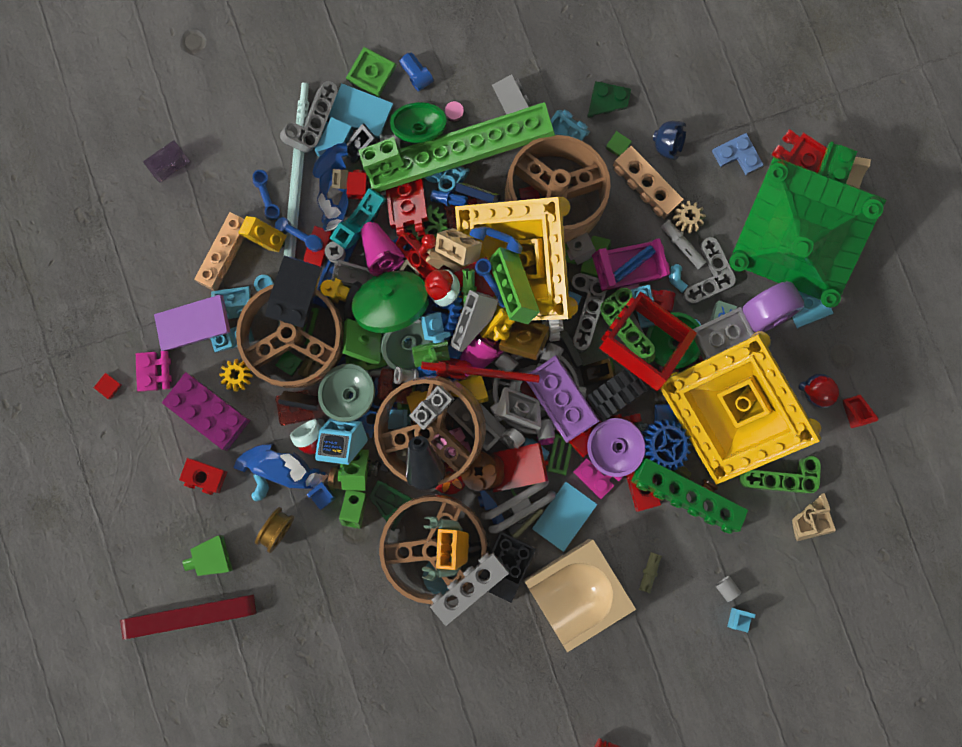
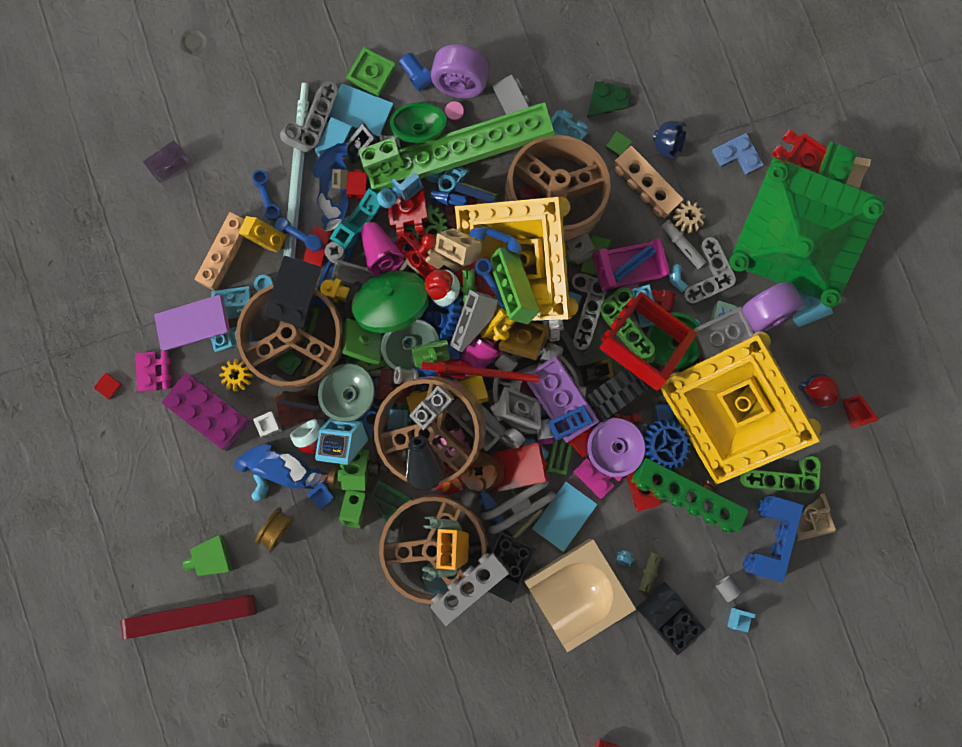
(194, 468): red brick -> none
(267, 424): none -> white brick
(386, 198): none -> medium azure tile
(408, 187): none -> dark azure bracket
(433, 327): medium azure bracket -> none
(460, 71): none -> medium lavender wheel
(554, 430): none -> blue slope
(624, 558): none -> medium azure plate
(670, 618): none -> black slope
(789, 515): none -> blue plate

